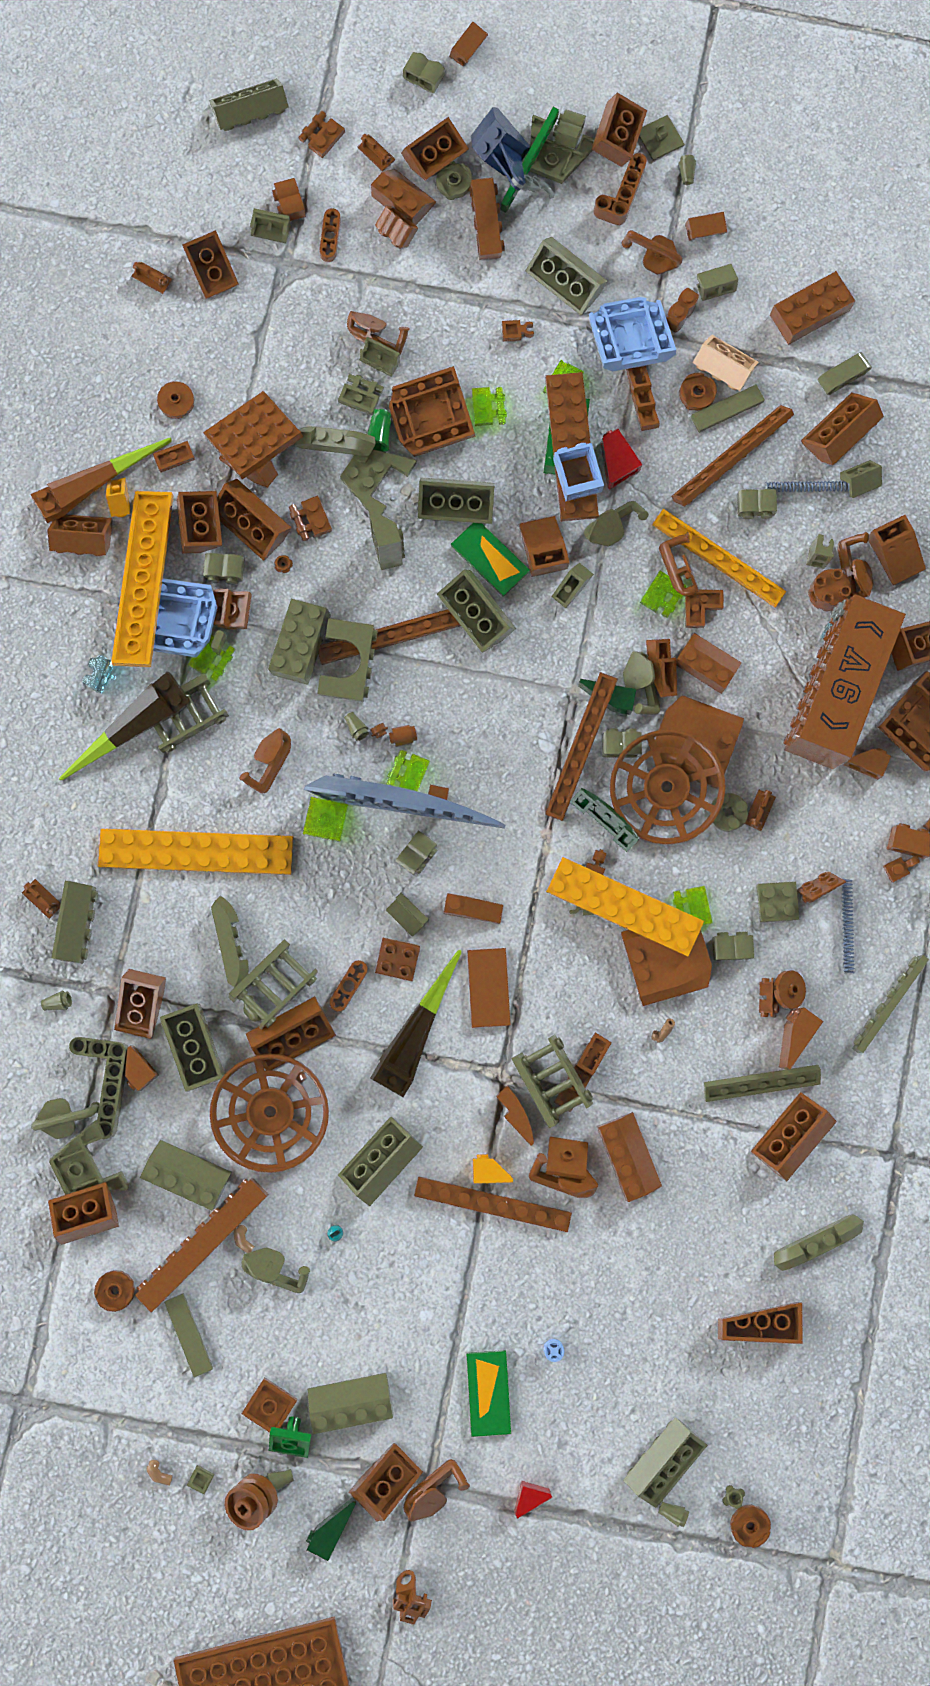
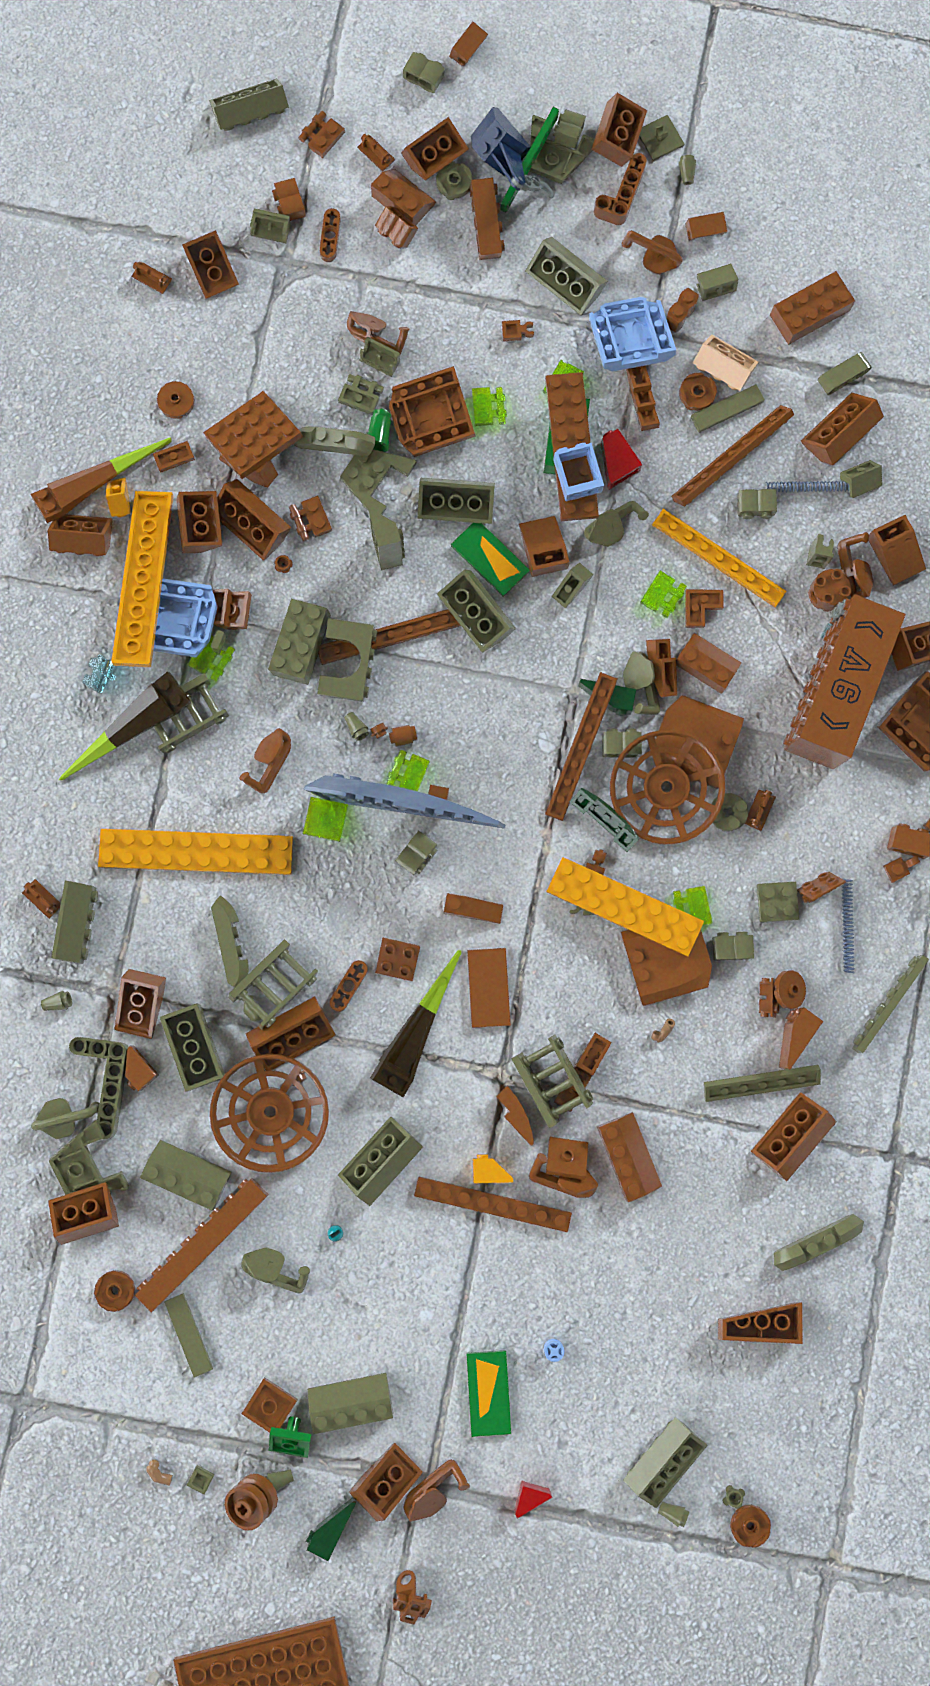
(223, 567): olive brick -> none
(240, 1239): medium nougat arm -> none
(407, 914): olive panel -> none
(672, 569): dark orange piece -> none
(871, 763): dark orange slope -> none

